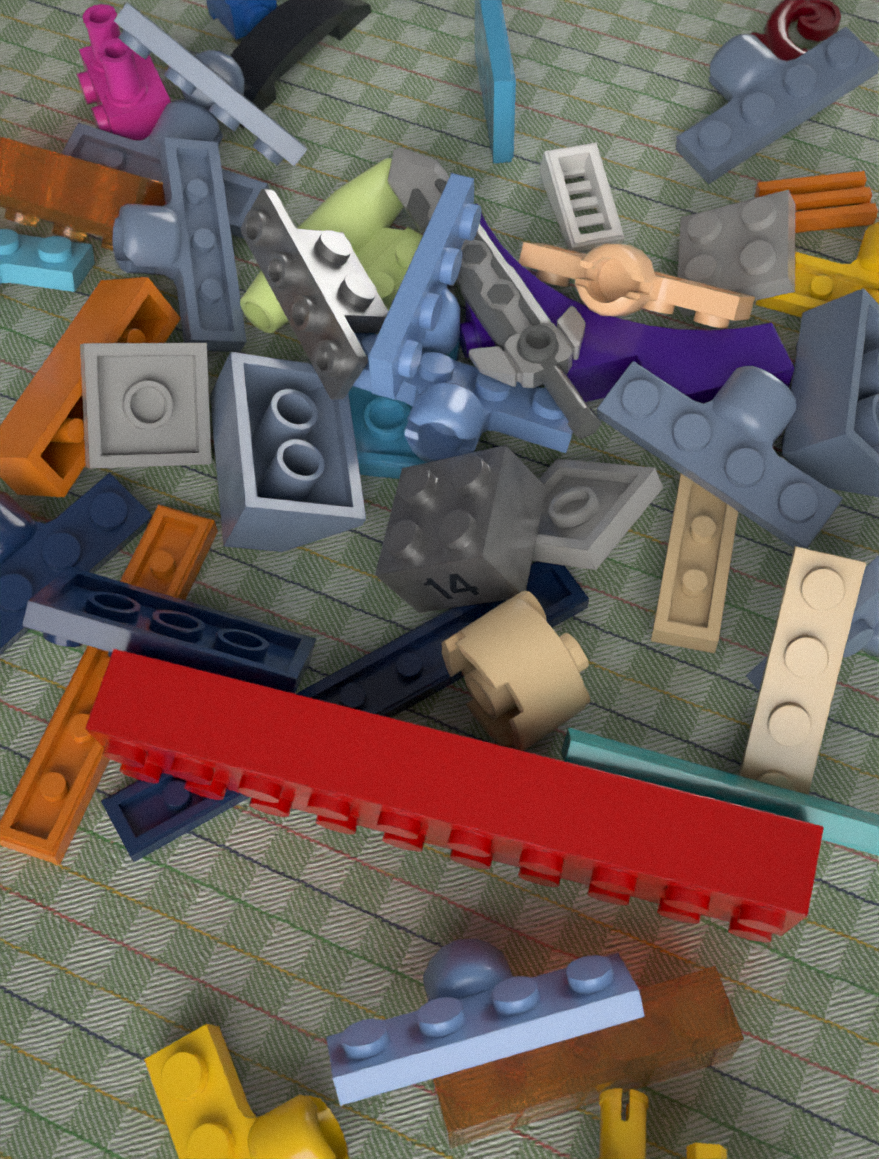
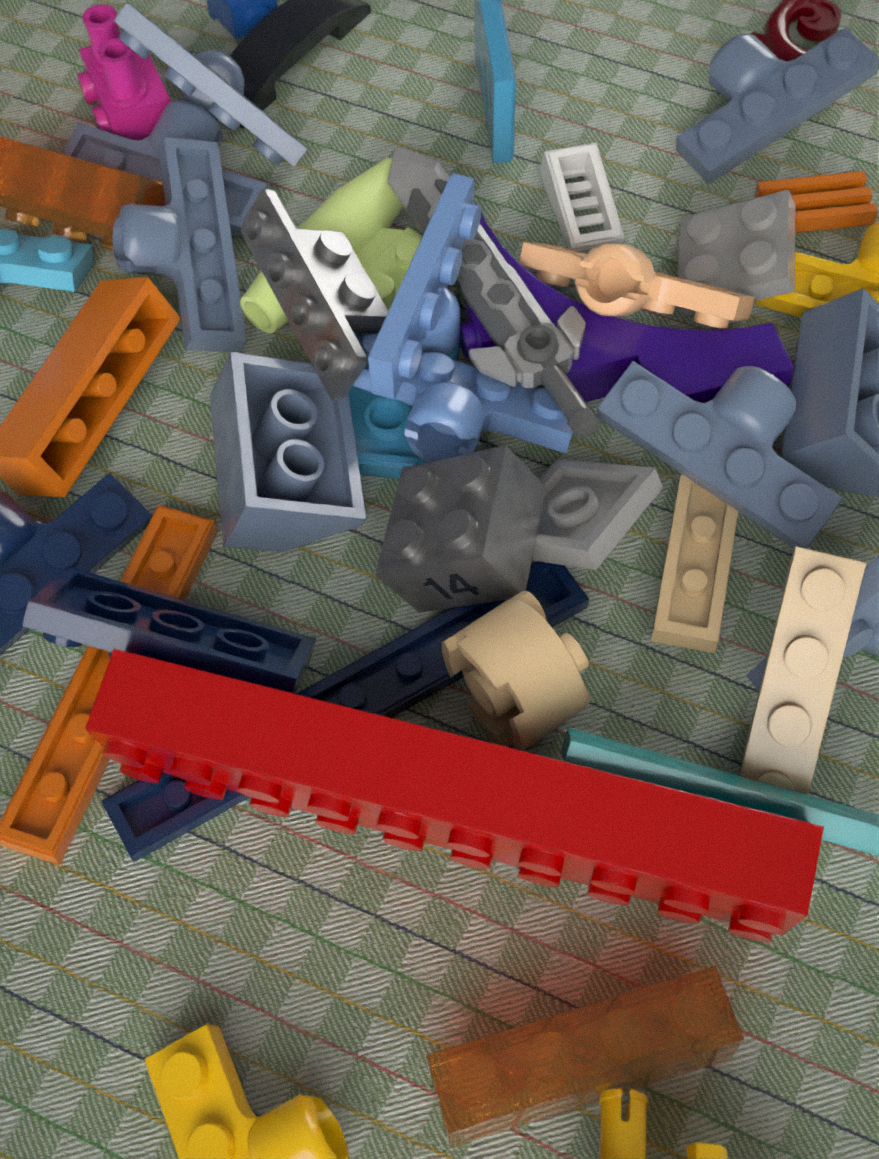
(145, 404): light grey plate -> none
(479, 1016): medium blue plate -> none

